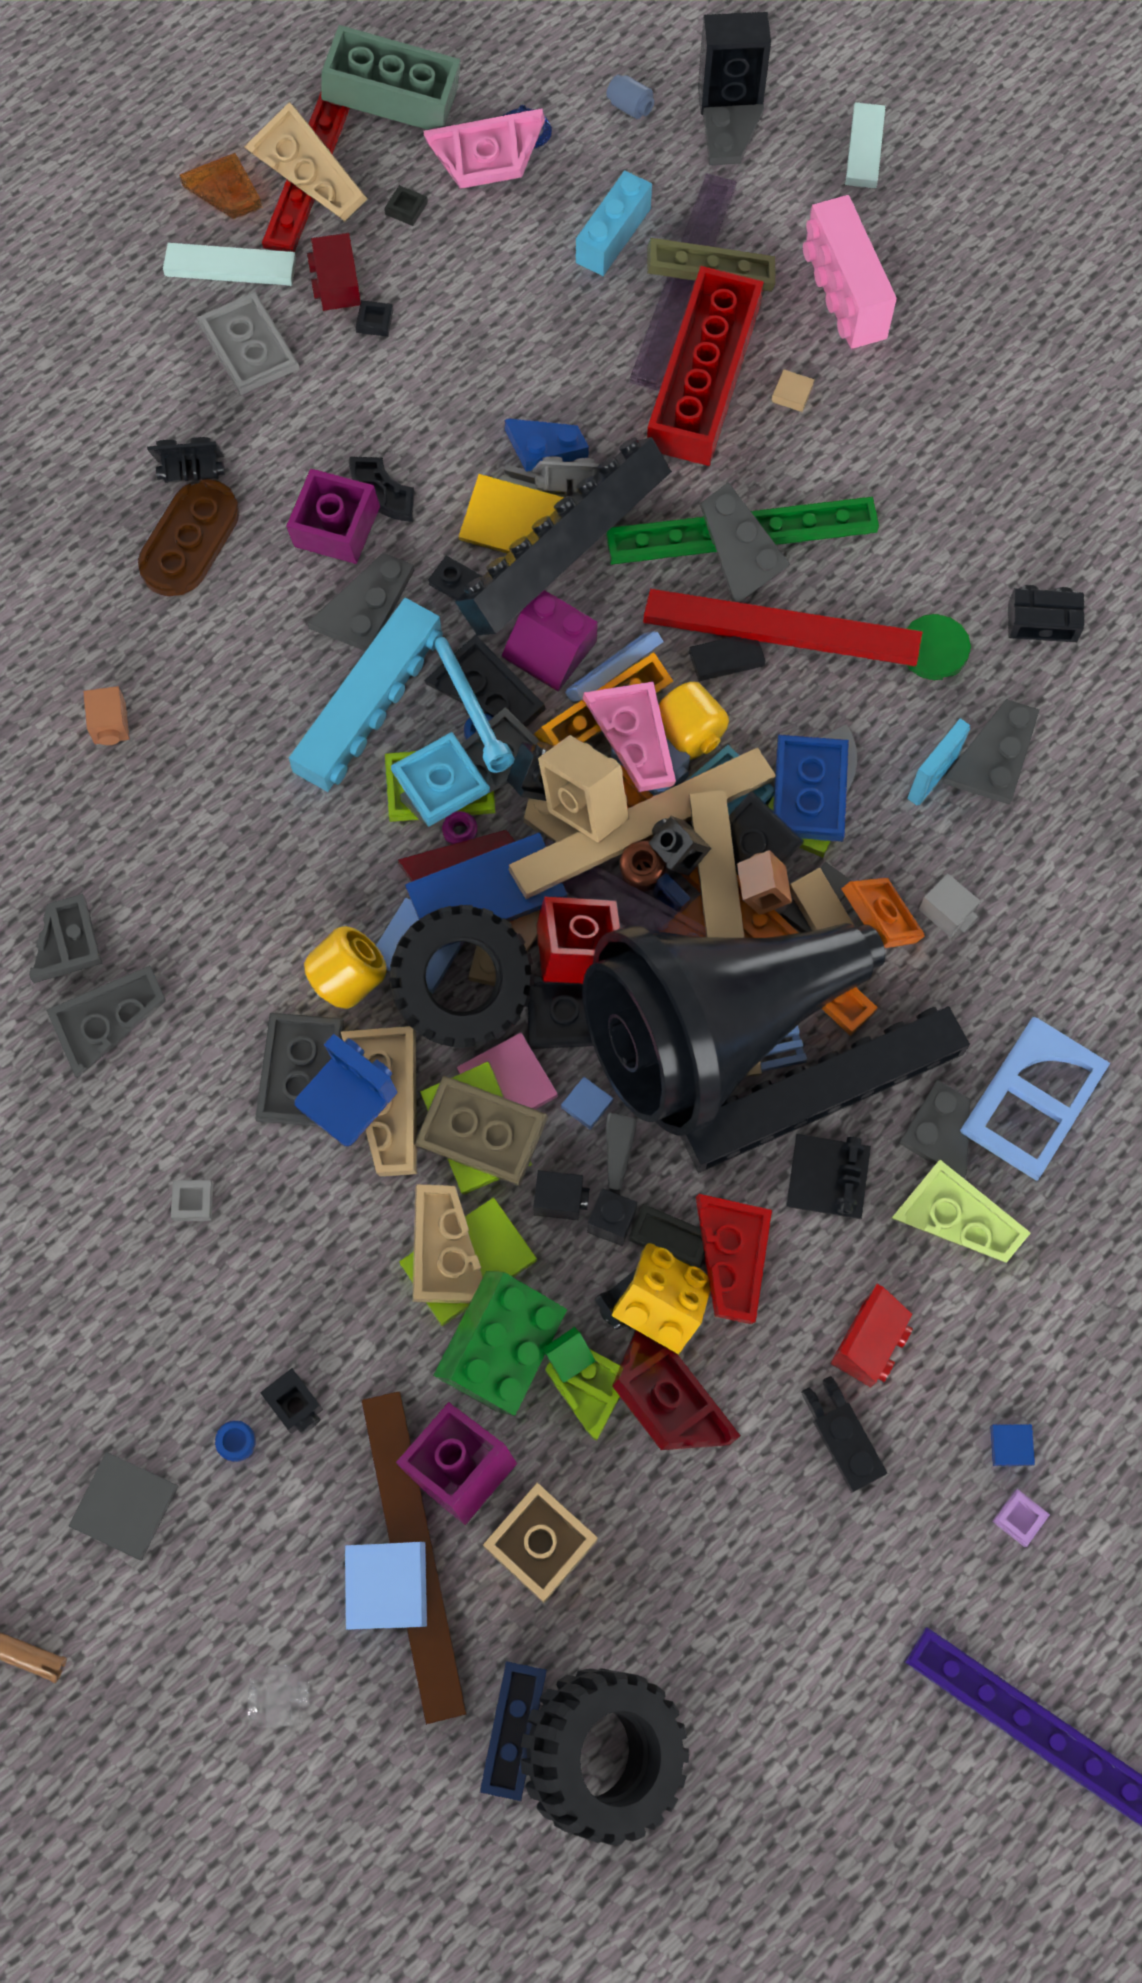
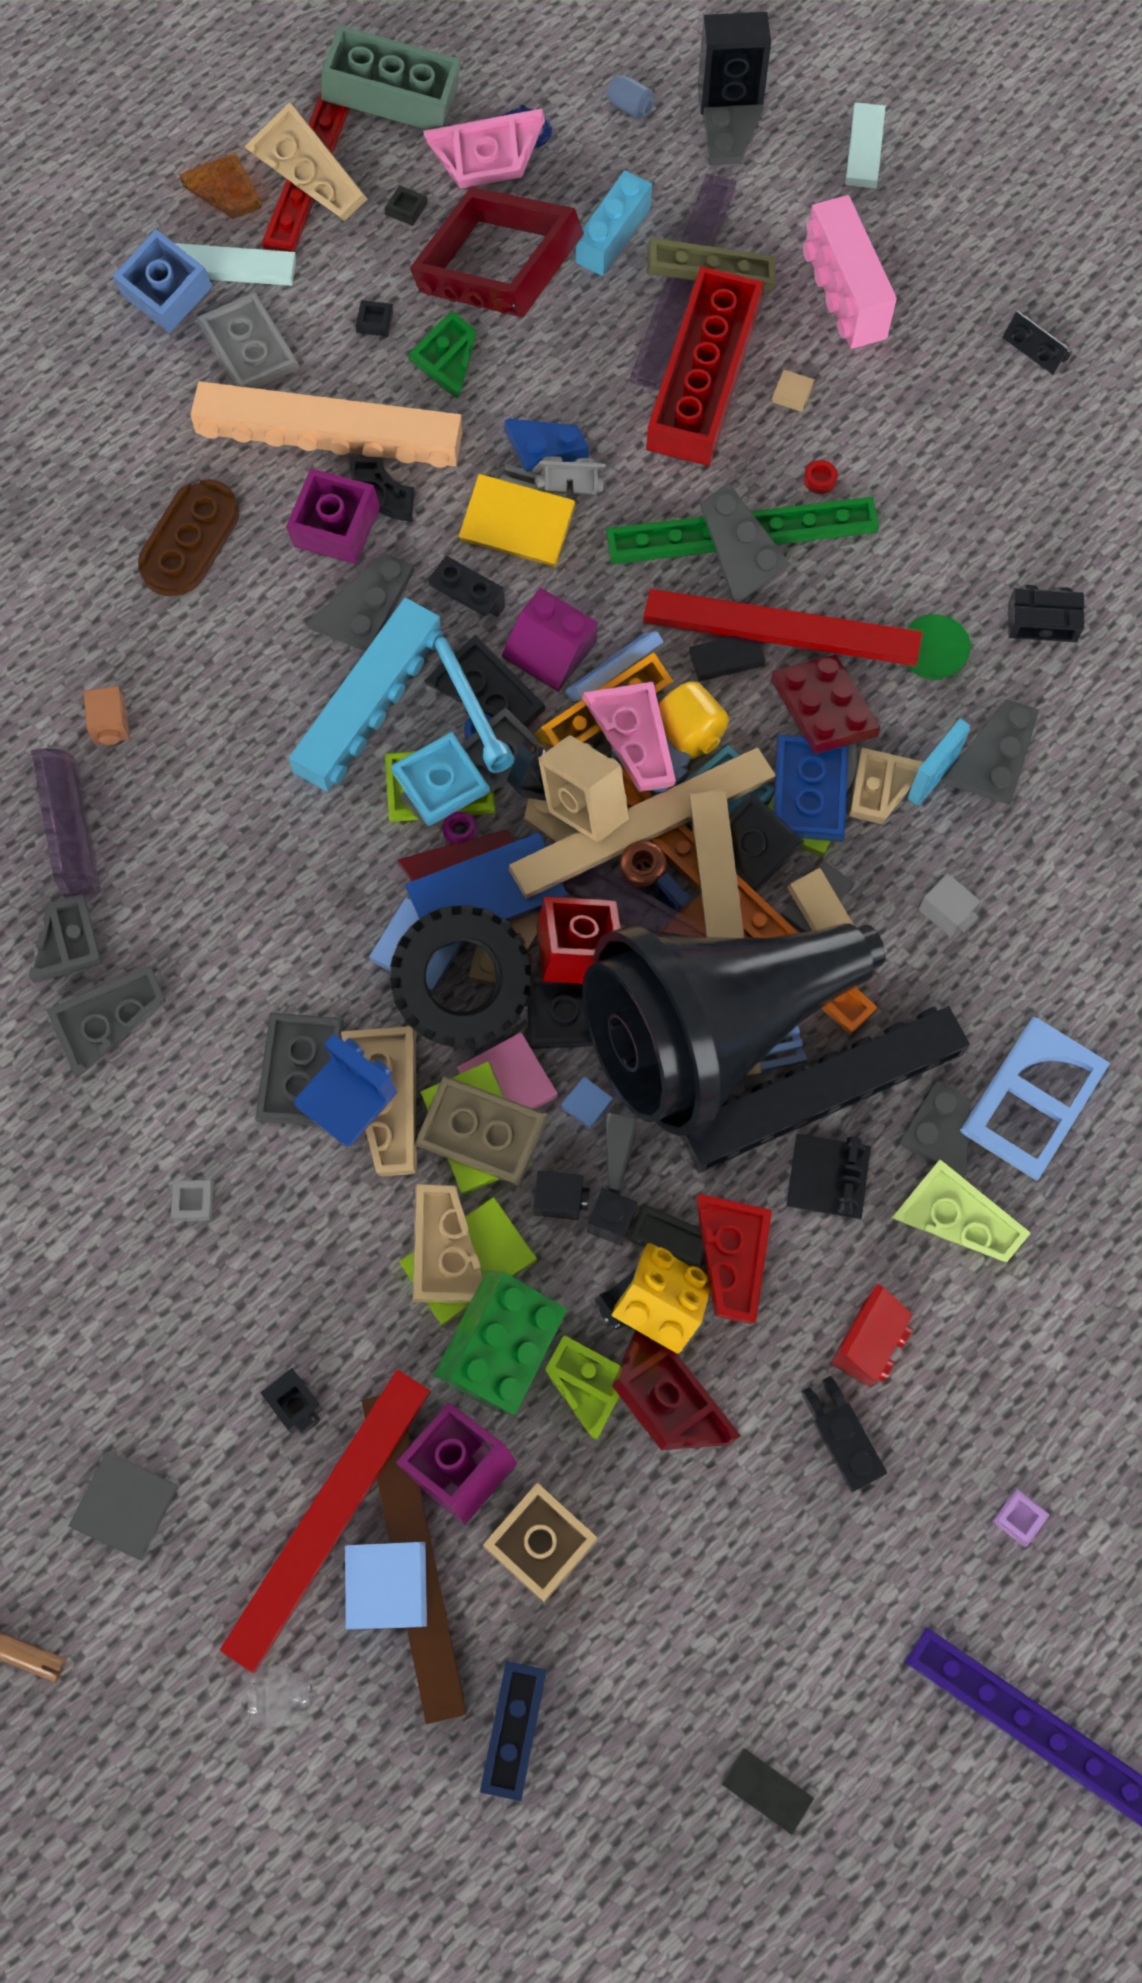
(66, 822): none -> clear purple brick
(162, 281): none -> medium blue brick
(199, 448): black hinge -> none
(235, 1441): blue tile -> none
(325, 1522): none -> red tile
(327, 424): none -> light nougat brick
(335, 271): dark red brick -> none
(345, 967): yellow head -> none
(446, 353): none -> green wing
(554, 221): none -> dark red window
(562, 536): black brick -> none
(569, 1354): green tile -> none
(652, 1763): black tyre -> none
(678, 845): black brick -> none
(764, 882): nougat brick -> none
(767, 1791): none -> pearl dark grey tile
(820, 477): none -> red tile
(825, 704): none -> dark red plate
(880, 784): none -> tan wing
(884, 910): orange tile -> none
(1012, 1445): blue tile -> none
(1036, 342): none -> black hinge

